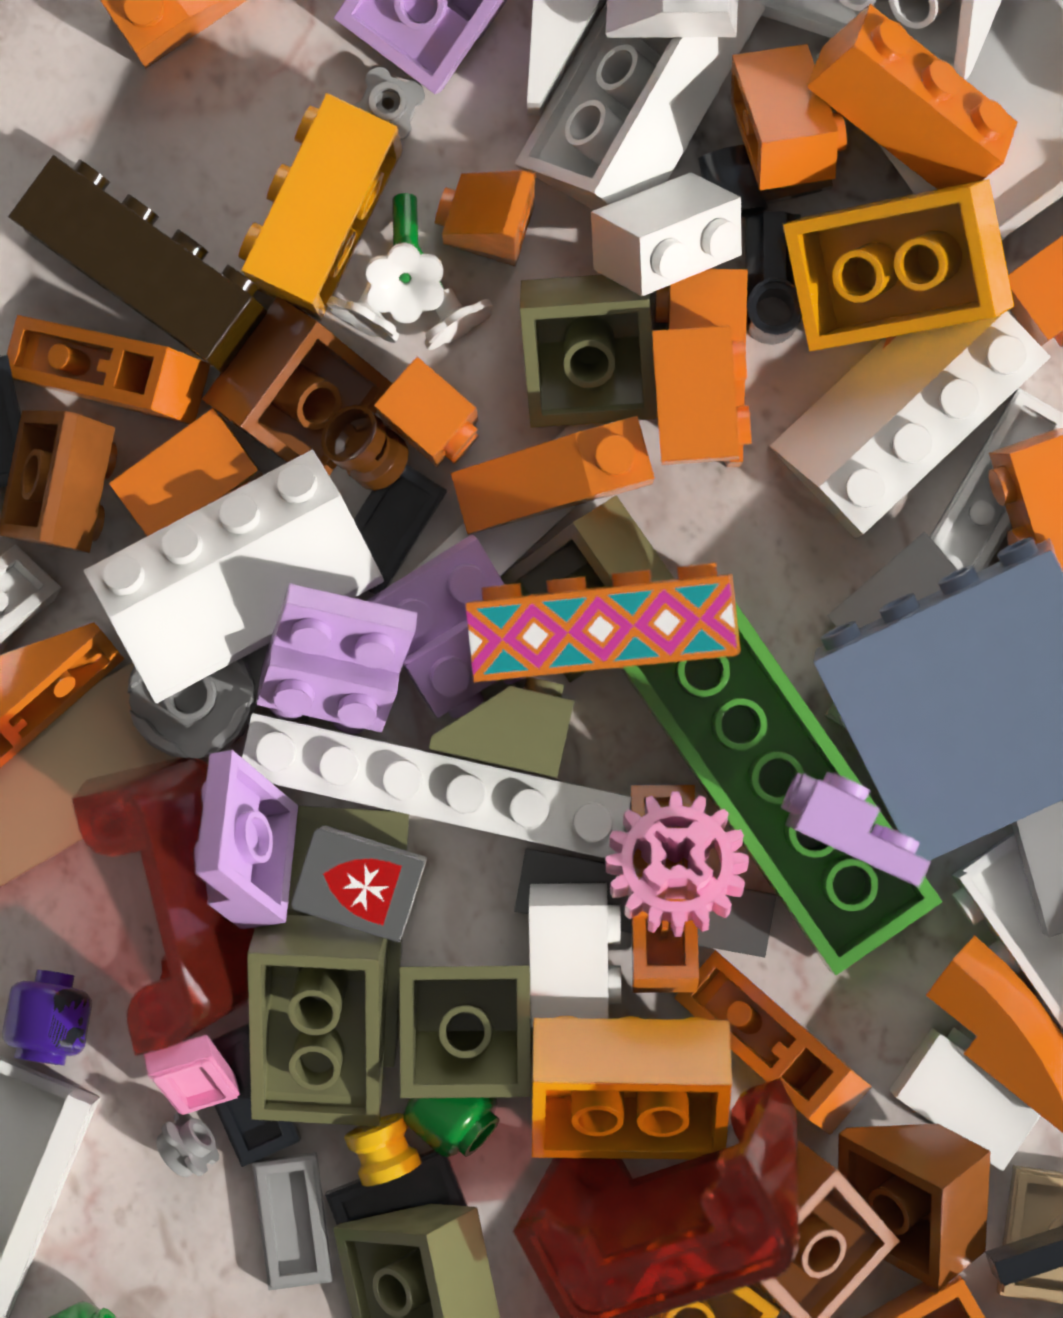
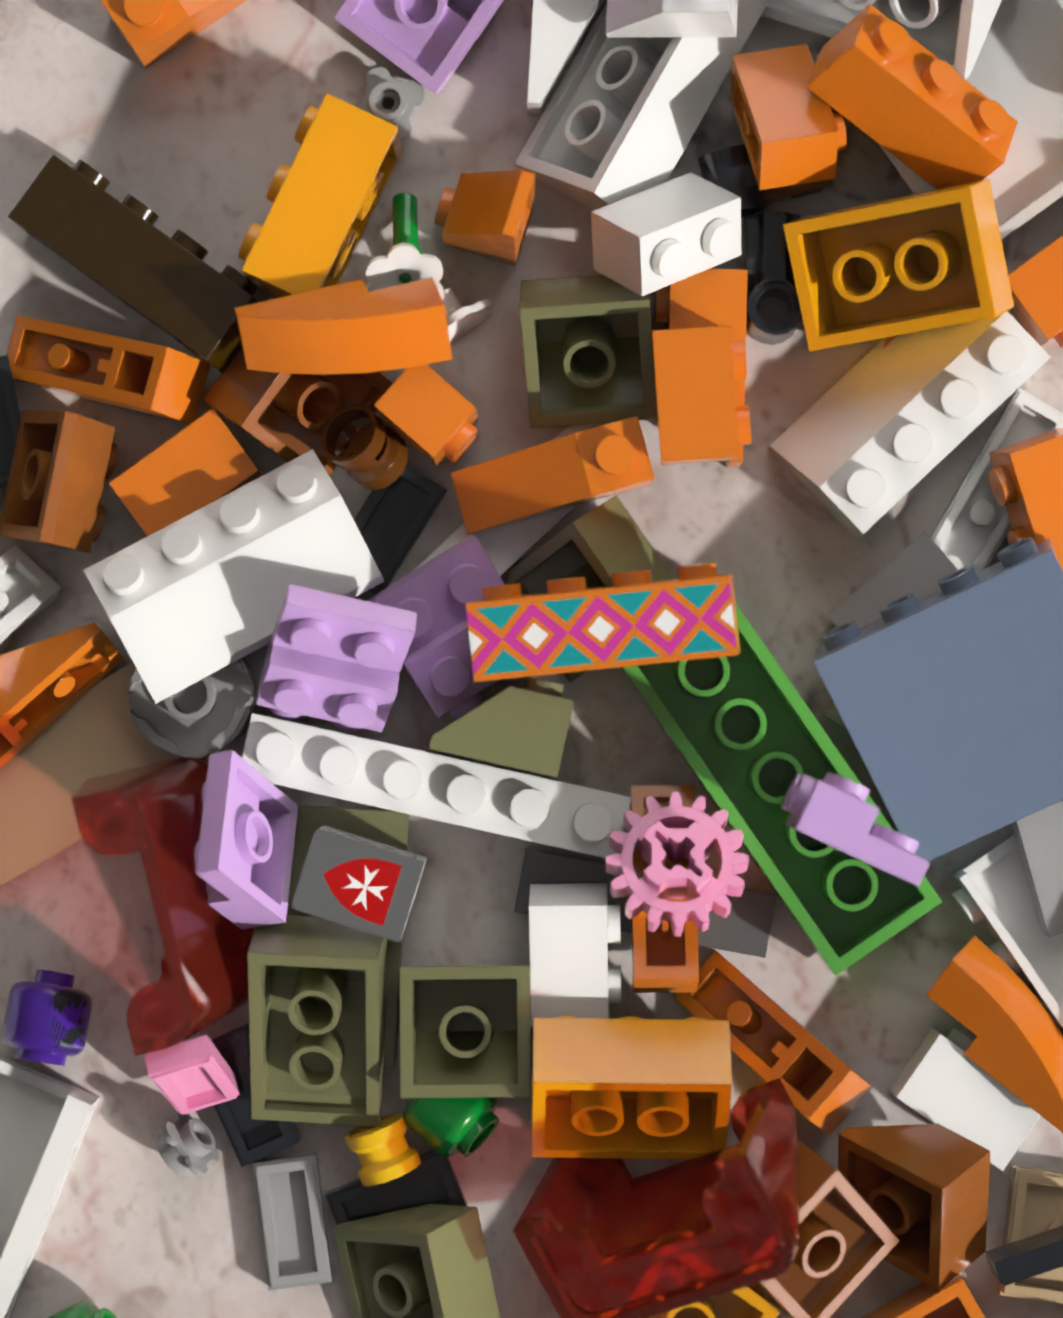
(346, 329): none -> orange slope

